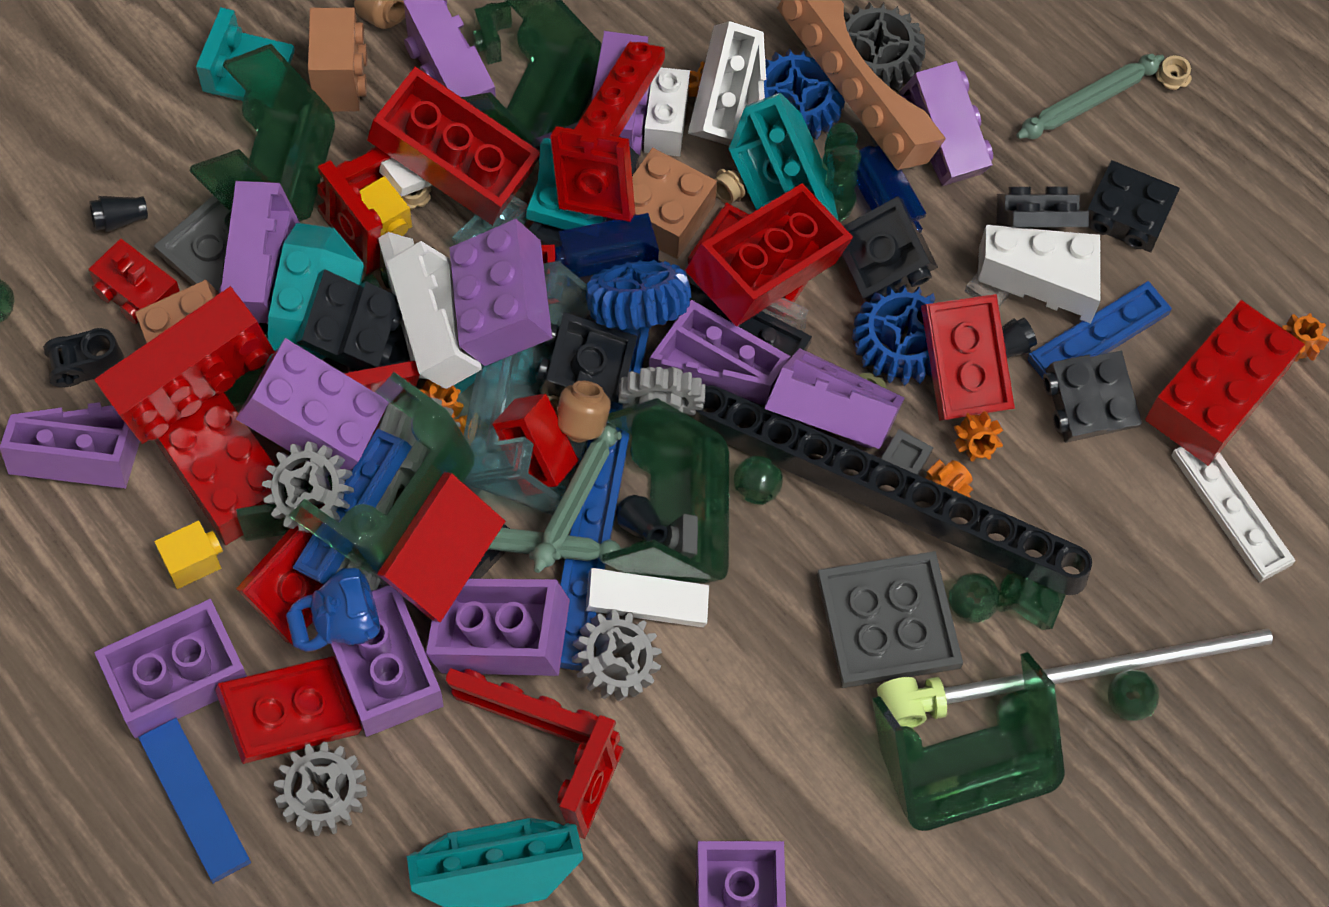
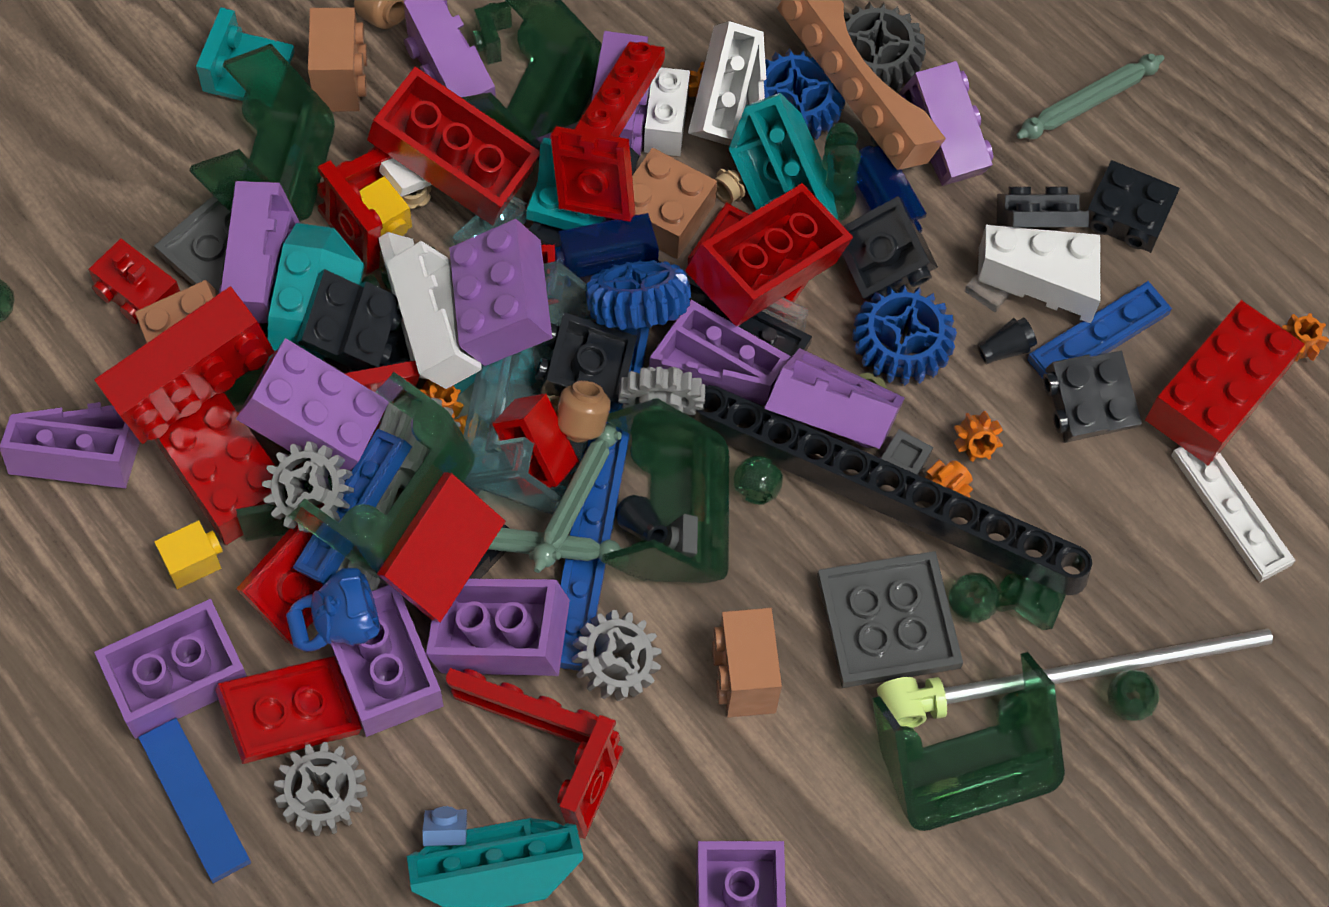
(80, 358): black piece -> none
(115, 212): black cone -> none
(445, 826): none -> medium blue plate
(647, 597): white tile -> none
(748, 661): none -> nougat brick
(967, 356): red tile -> none
(1174, 65): tan plate -> none

